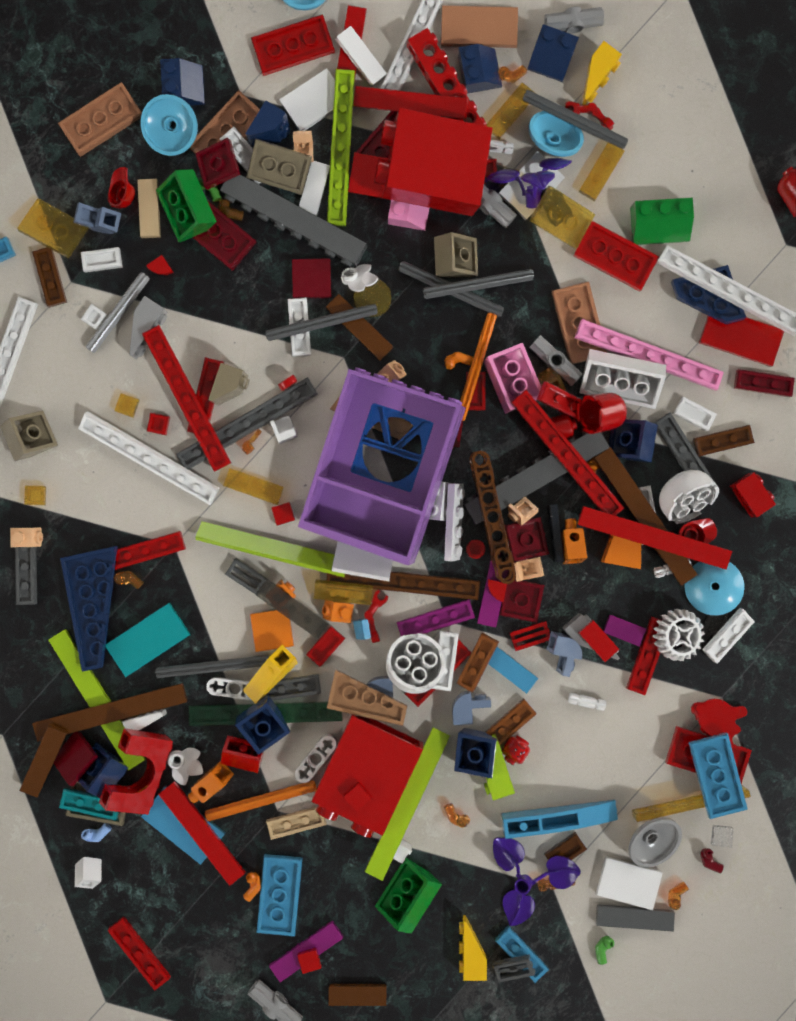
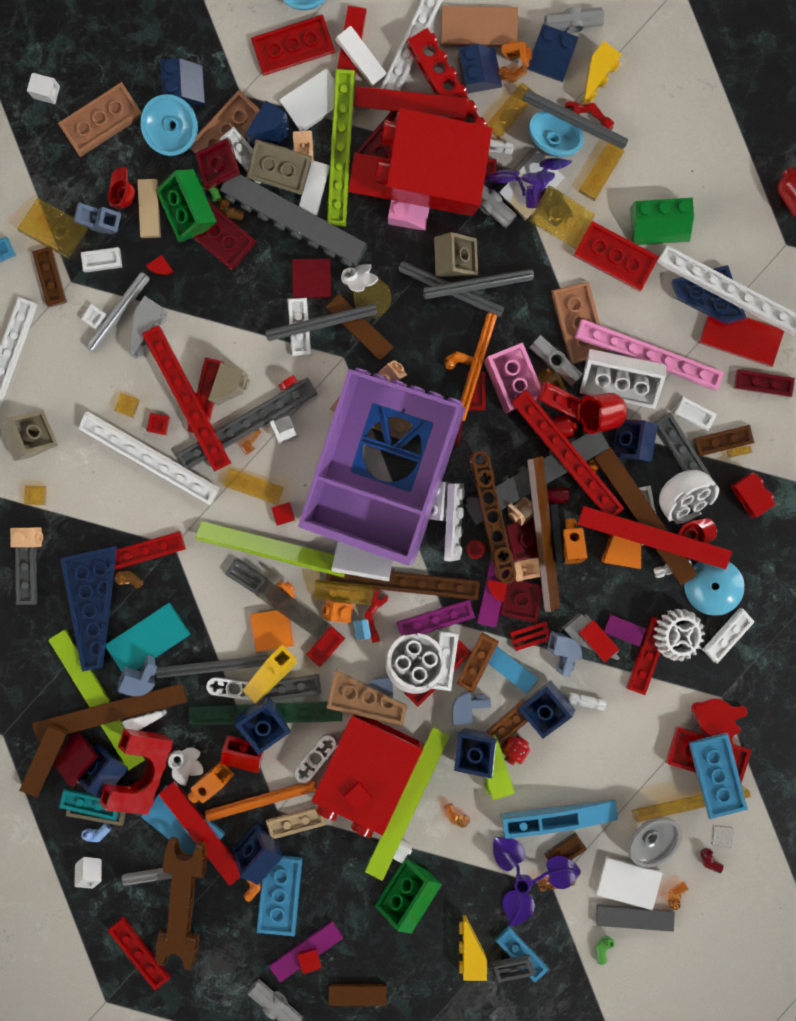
(43, 88): none -> white panel
(138, 682): none -> sand blue brick
(145, 876): none -> light grey axle
(184, 869): none -> reddish brown piece
(256, 855): none -> dark blue slope
(517, 50): none -> orange bracket
(543, 533): none -> reddish brown tile
(547, 709): none -> dark blue slope
(558, 495): none -> dark red cone
(738, 451): none -> clear yellow tile

